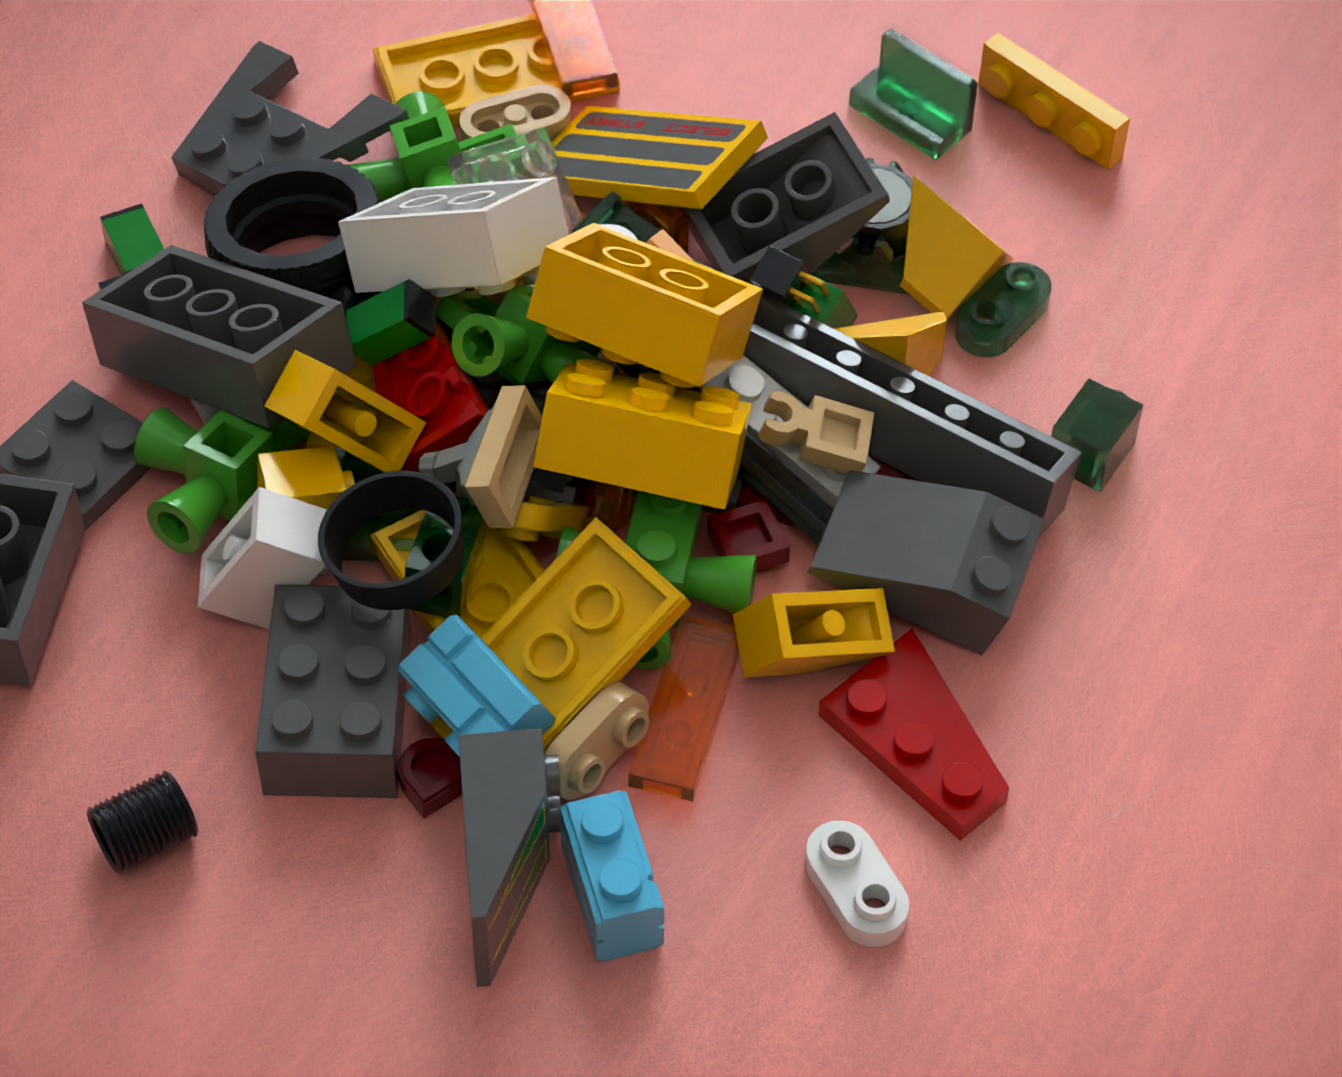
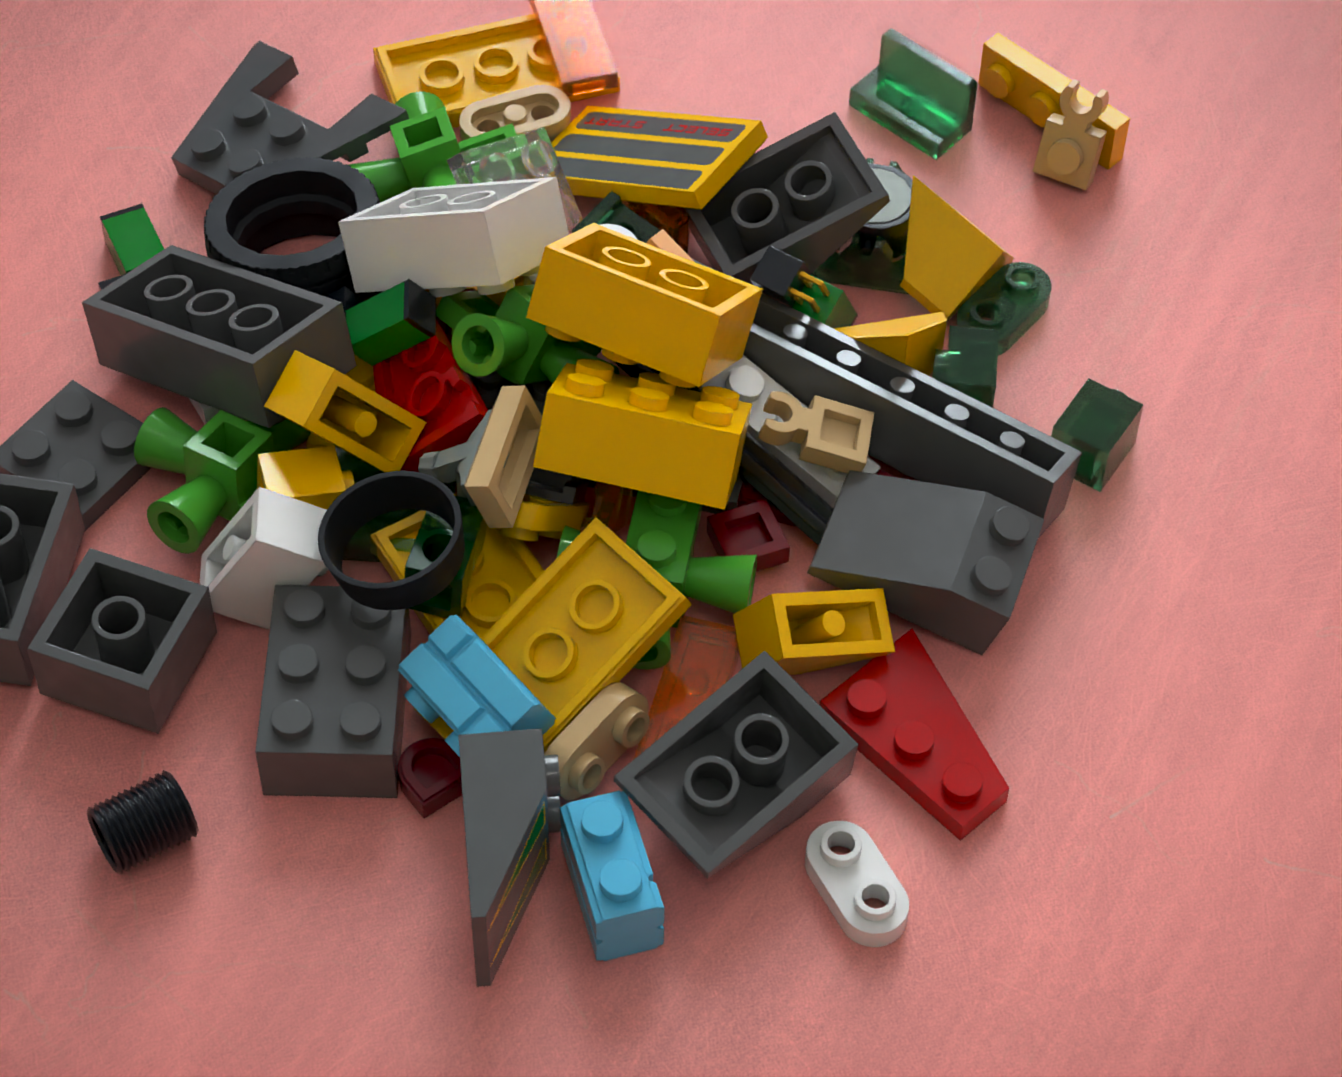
(123, 640): none -> dark grey brick
(740, 766): none -> dark grey slope
(969, 362): none -> clear green brick
(1070, 142): none -> tan plate

